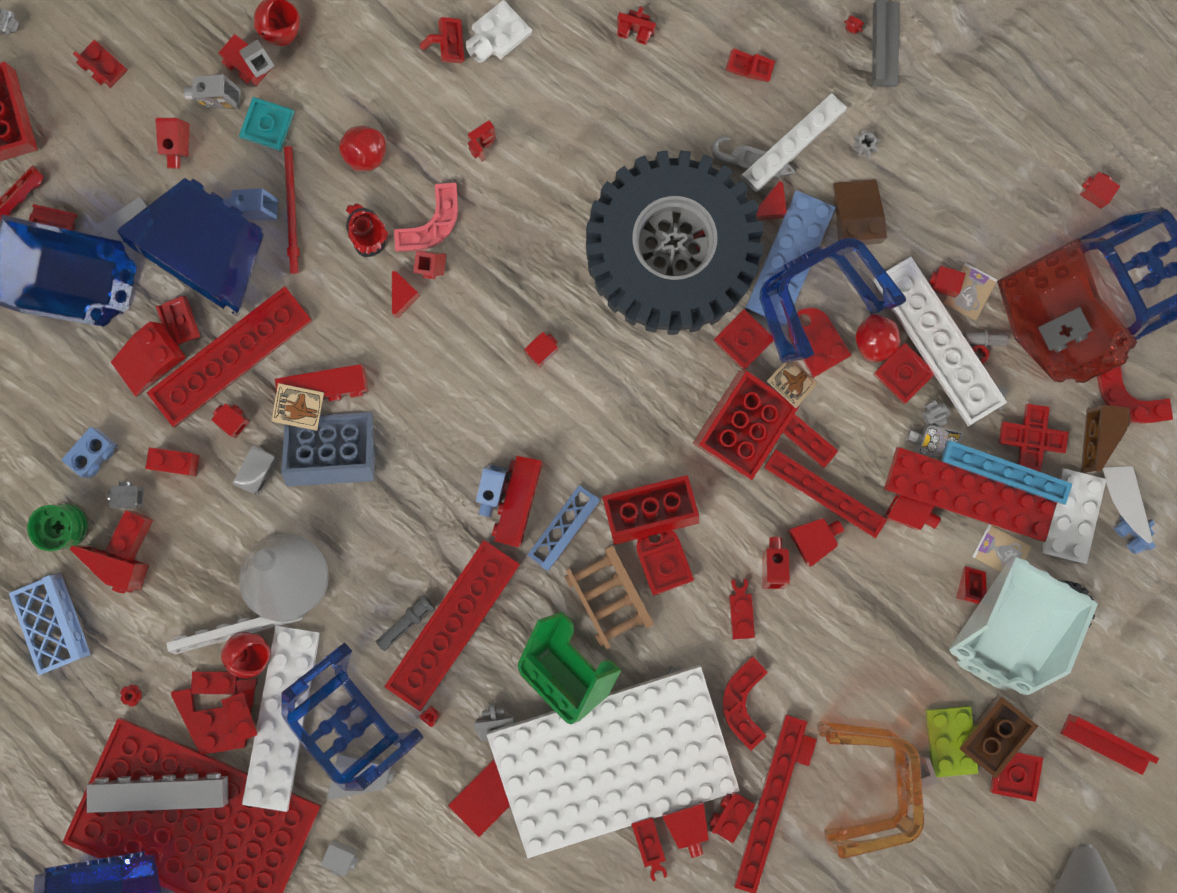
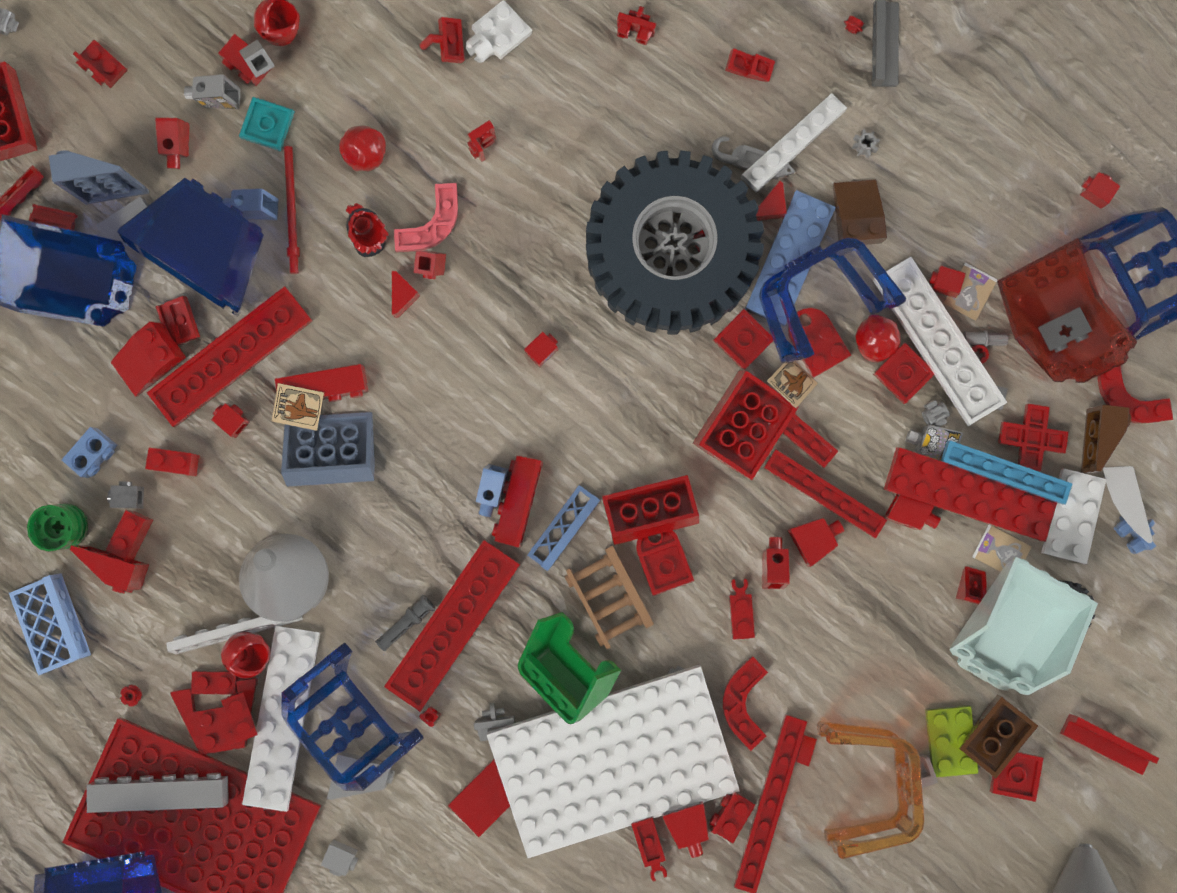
(92, 179): none -> sand blue slope
(255, 470): light grey piece -> none

